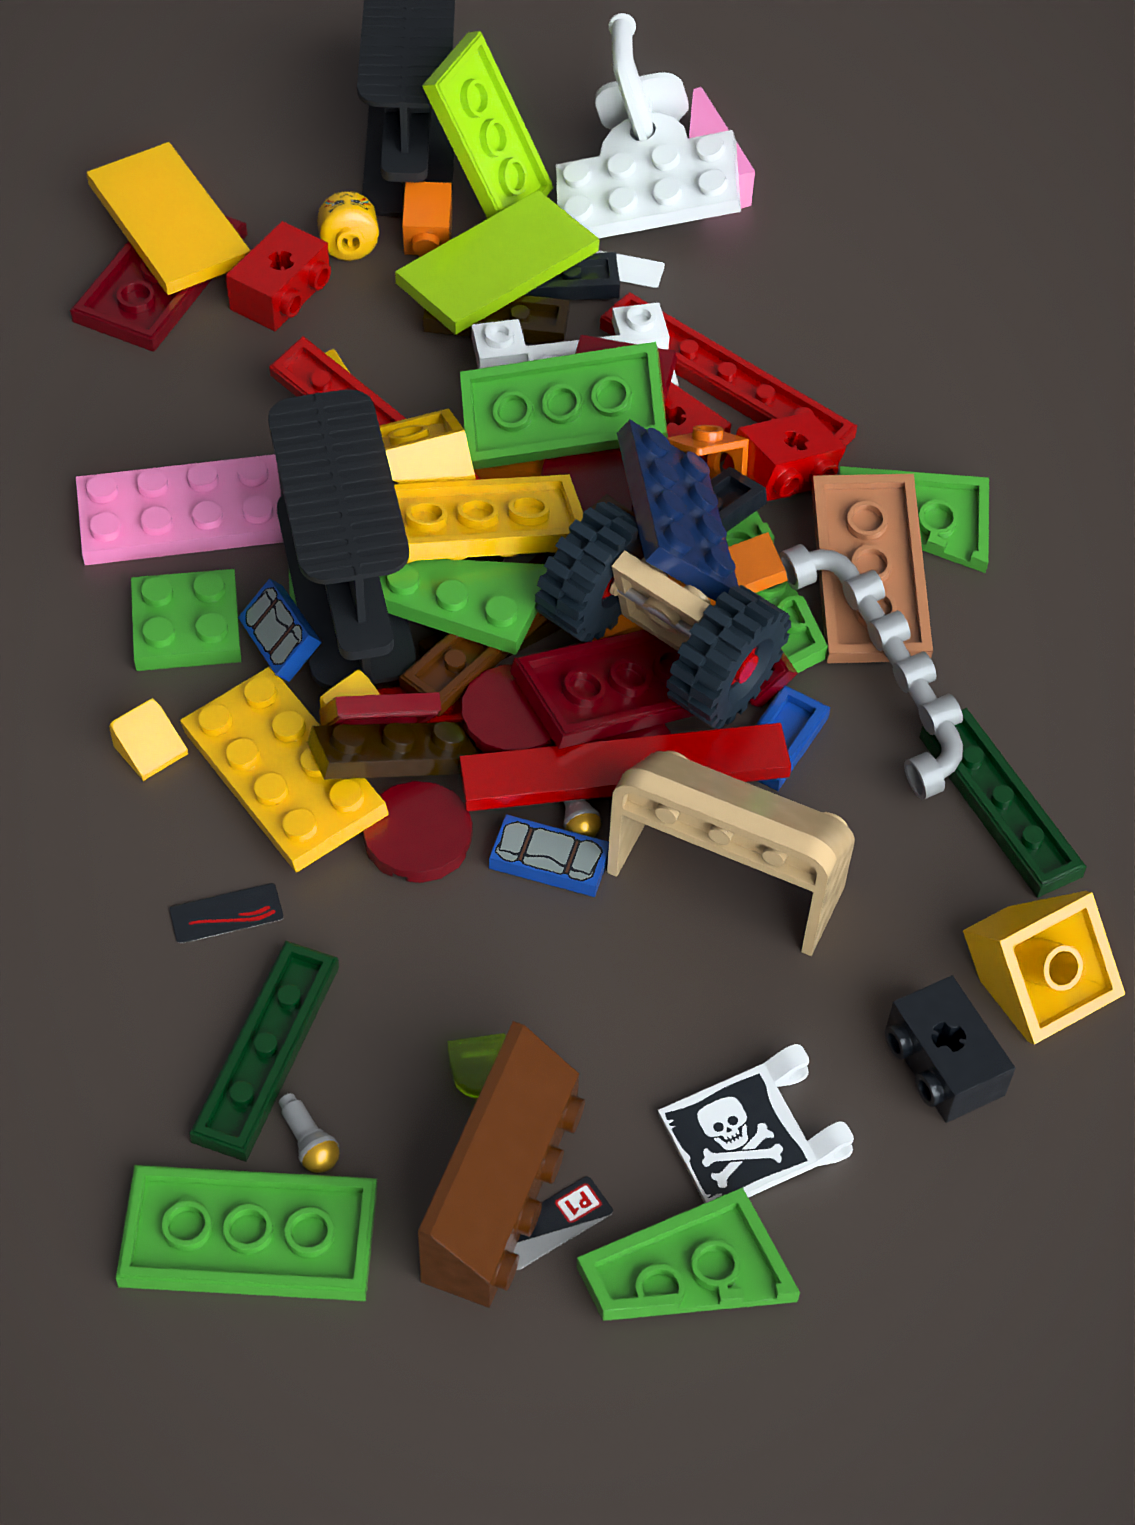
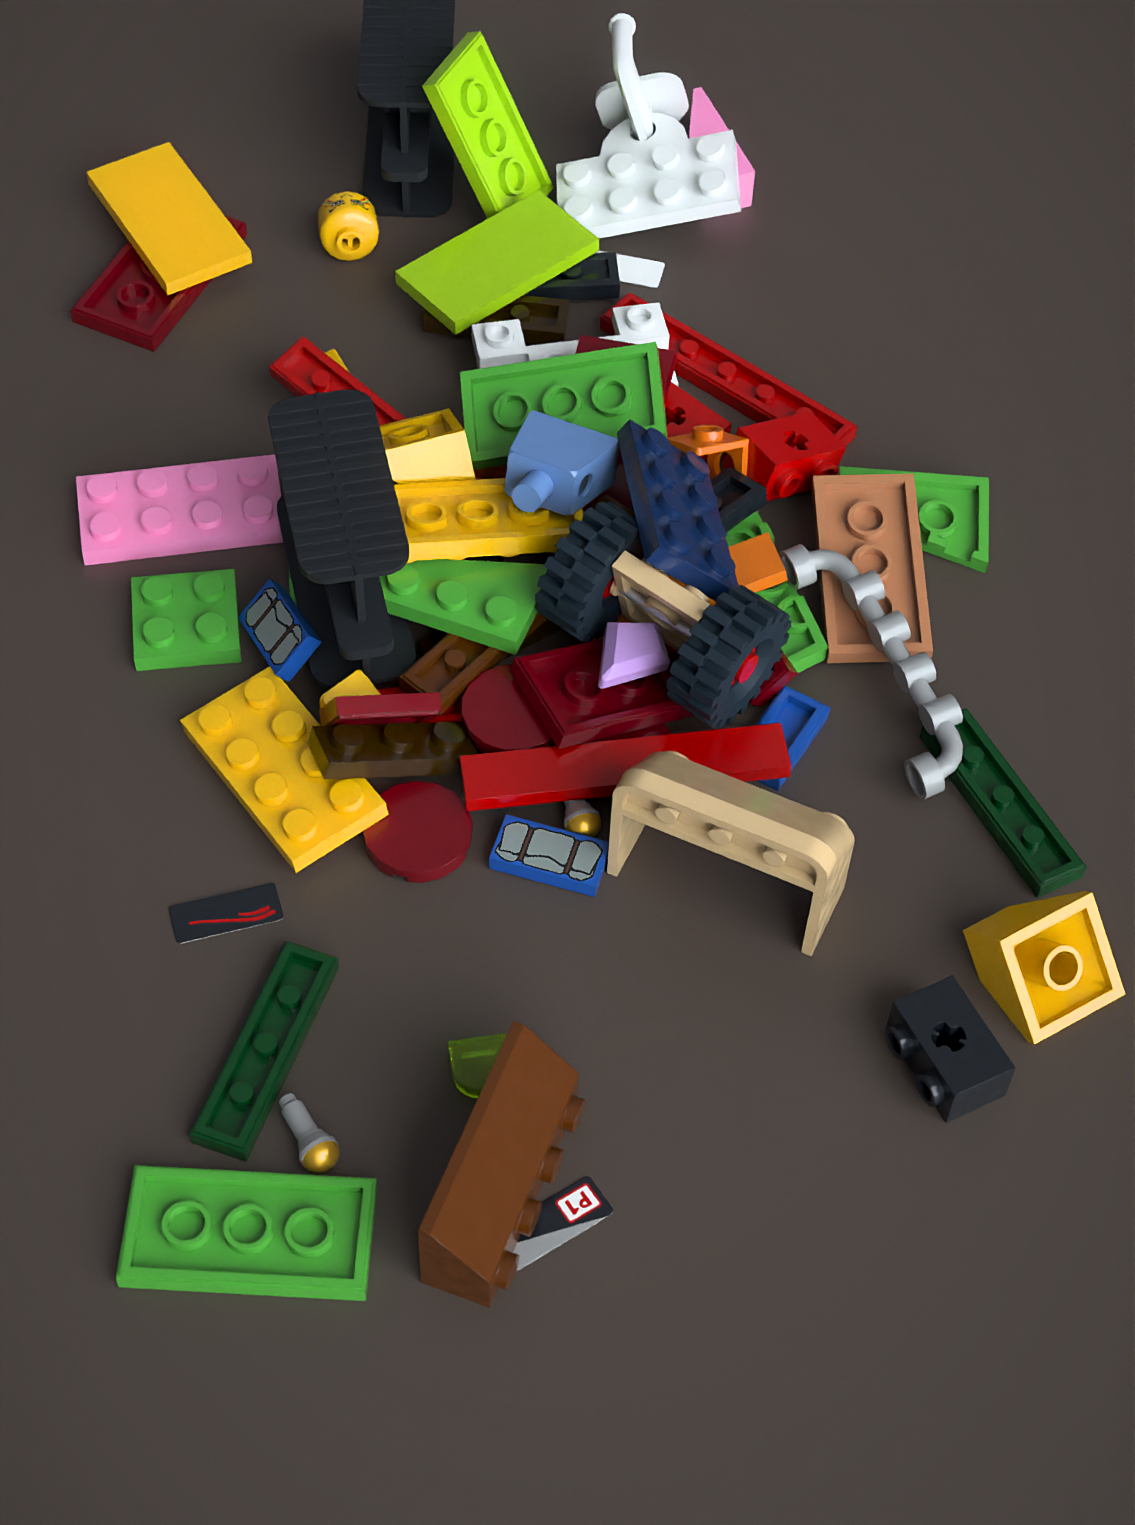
(147, 739): yellow slope -> none
(278, 276): red brick -> none
(426, 216): orange brick -> none
(559, 465): none -> medium blue torso
(631, 652): none -> lavender piece
(690, 1263): bright green wing -> none
(745, 1132): flag -> none

